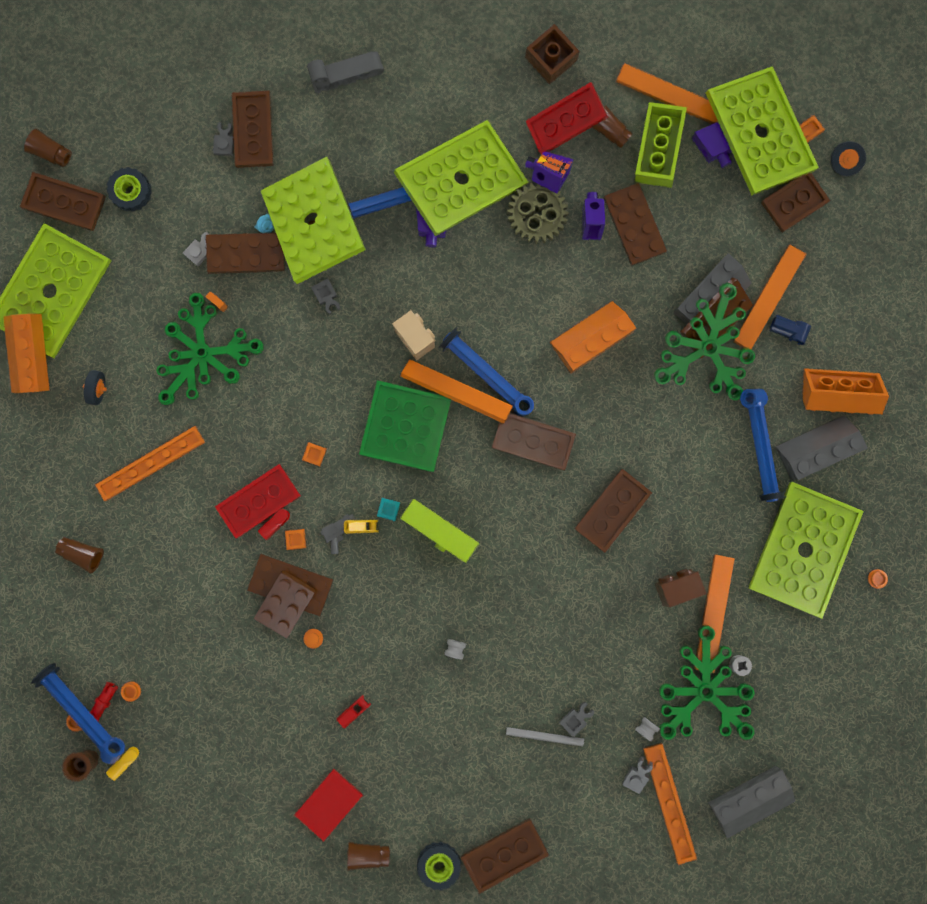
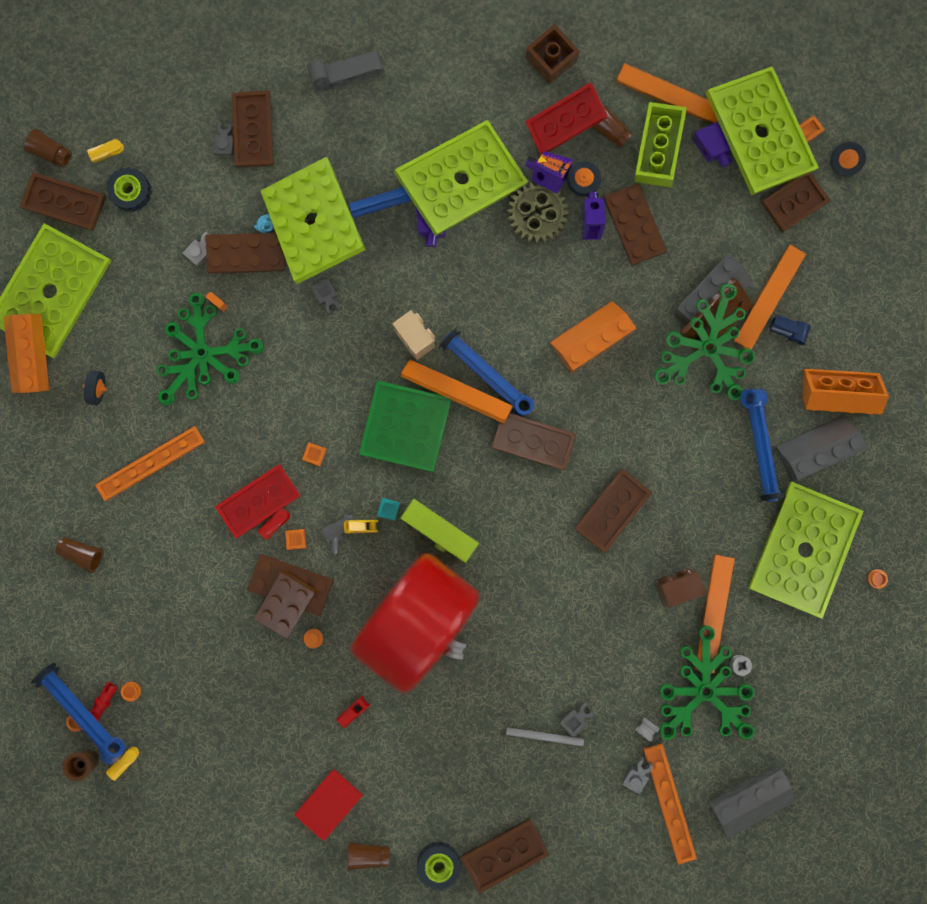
(105, 150): none -> yellow bar
(415, 623): none -> red wheel
(583, 178): none -> black wheel

